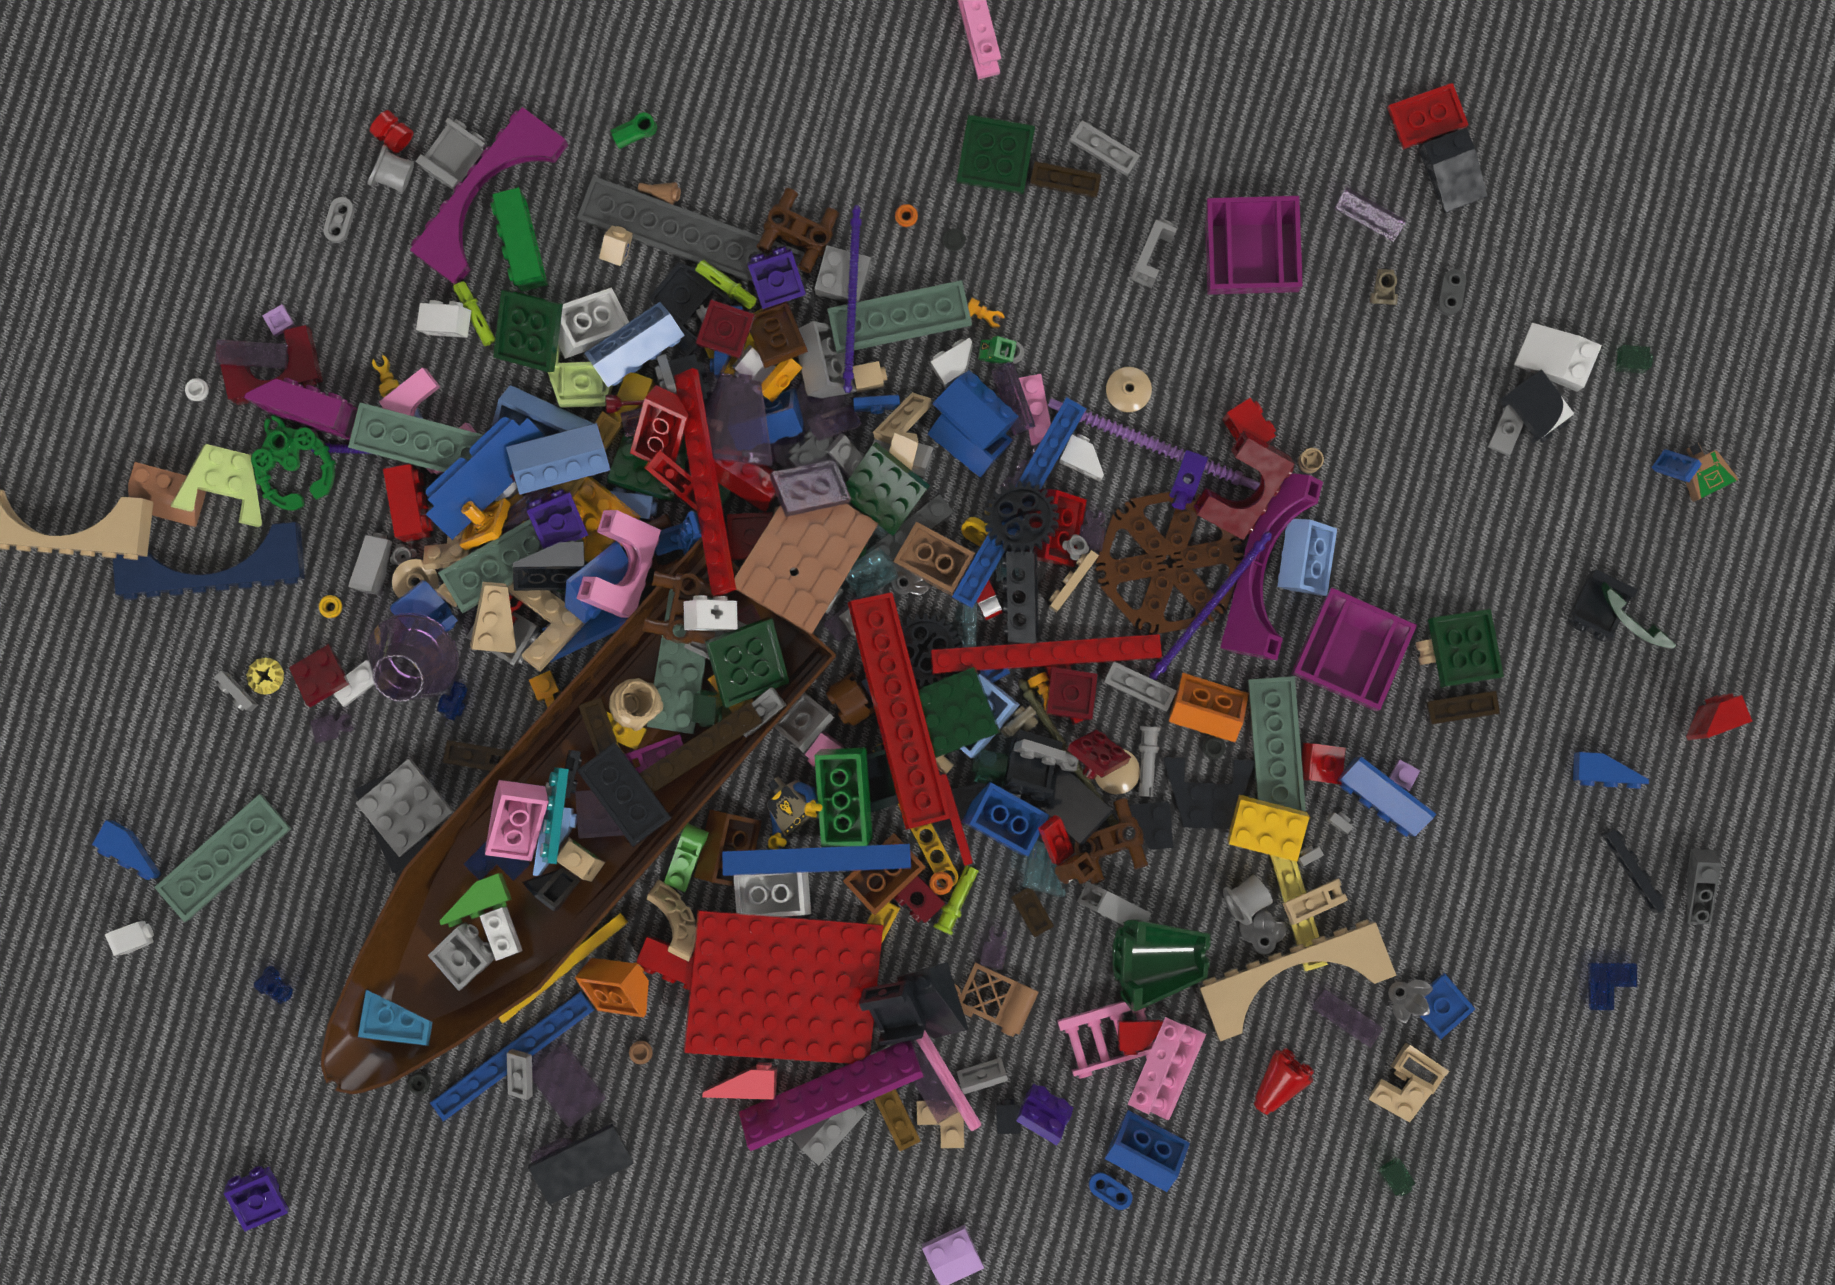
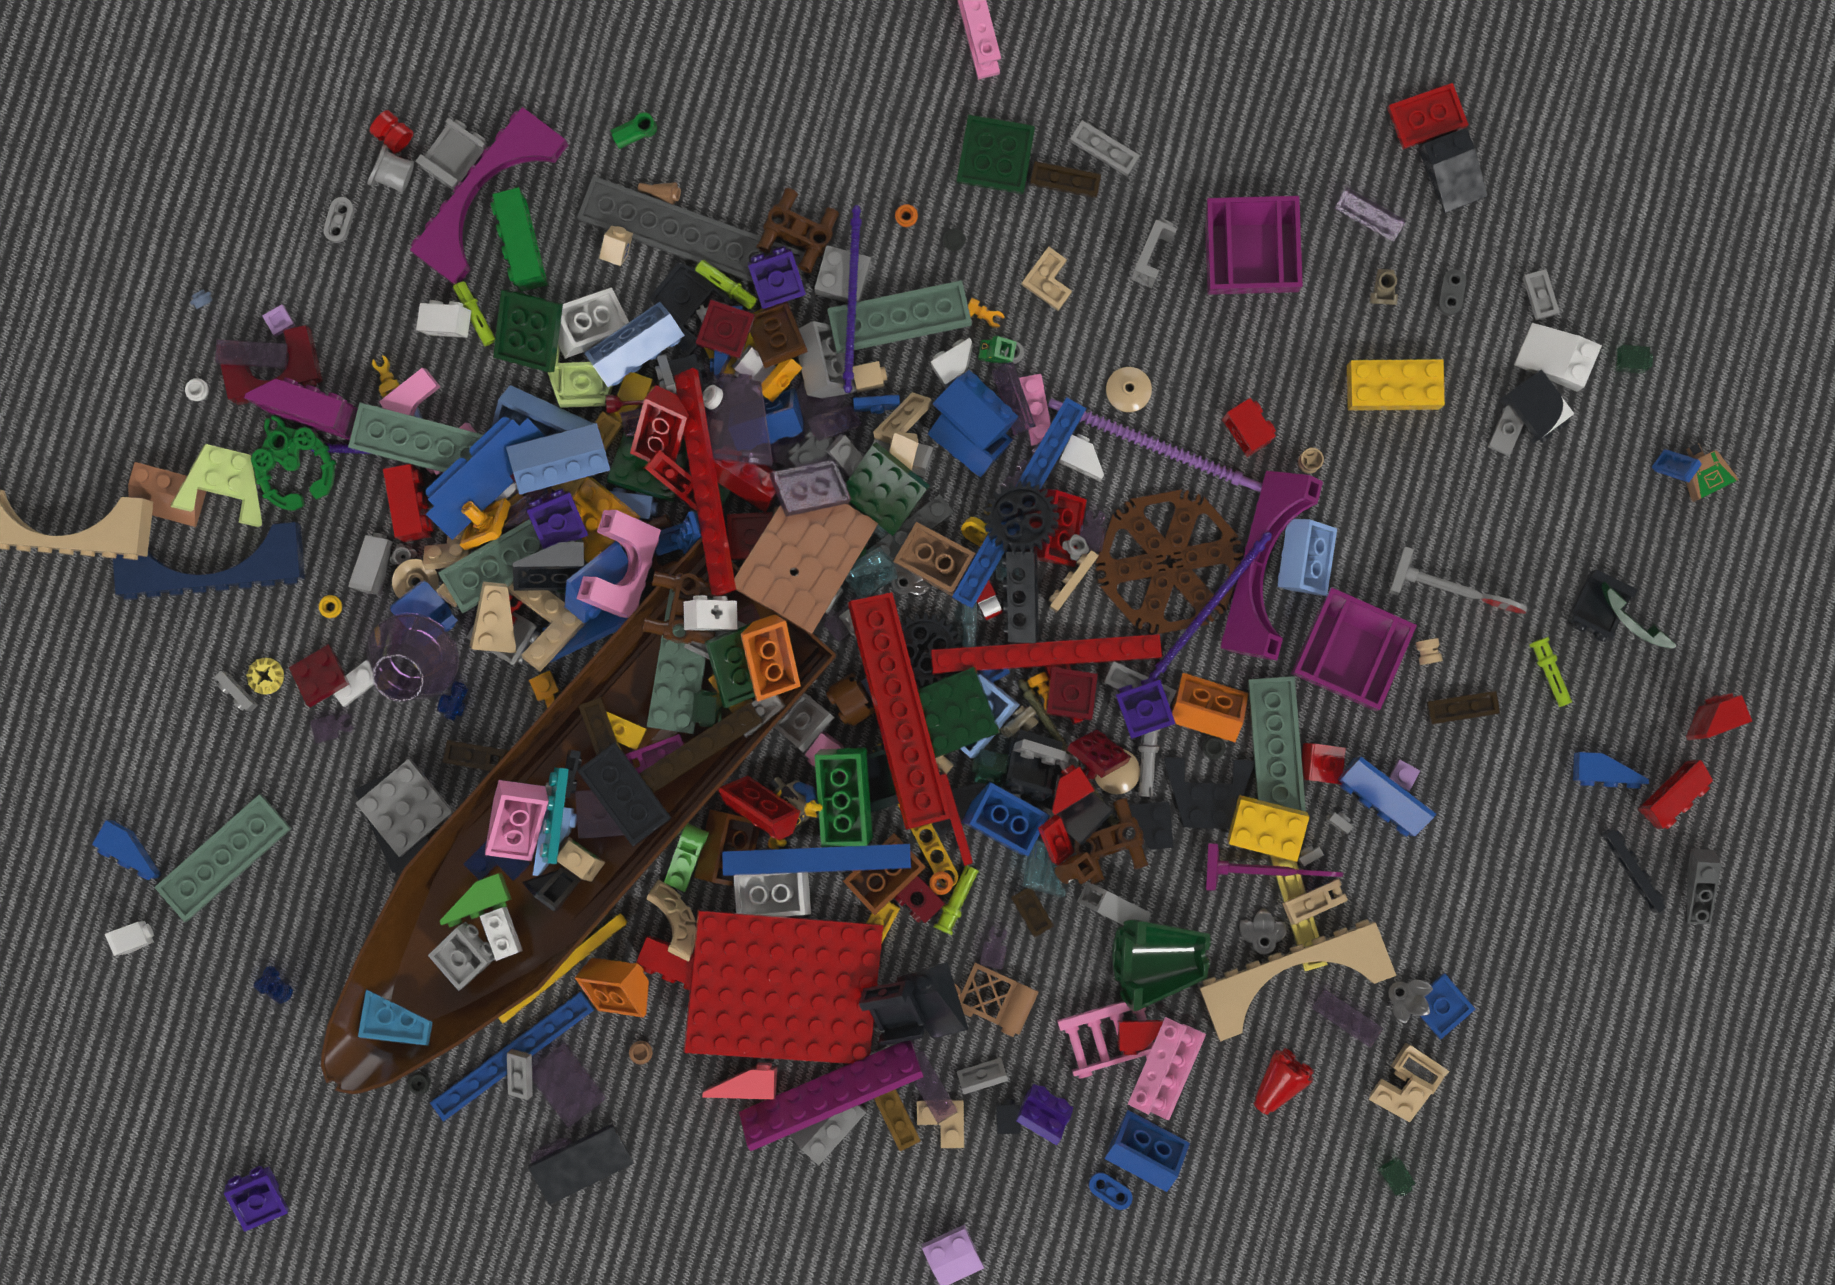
(201, 299): none -> sand blue plate
(635, 703): tan helmet -> none
(712, 396): none -> white tile
(761, 806): none -> red slope
(770, 657): none -> orange slope
(949, 1082): bright pink axle -> none
(1042, 279): none -> tan plate
(1071, 787): none -> red slope
(1144, 707): none -> dark purple plate
(1187, 479): dark purple torso -> none
(1217, 867): none -> magenta piece
(1241, 515): dark red arch -> none
(1247, 899): light grey piece -> none
(1395, 384): none -> yellow brick
(1405, 572): none -> light grey piece
(1465, 648): dark green plate -> none
(1541, 294): none -> light grey plate
(1543, 661): none -> lime pin
(1603, 979): clear blue plate -> none
(1676, 794): none -> red slope

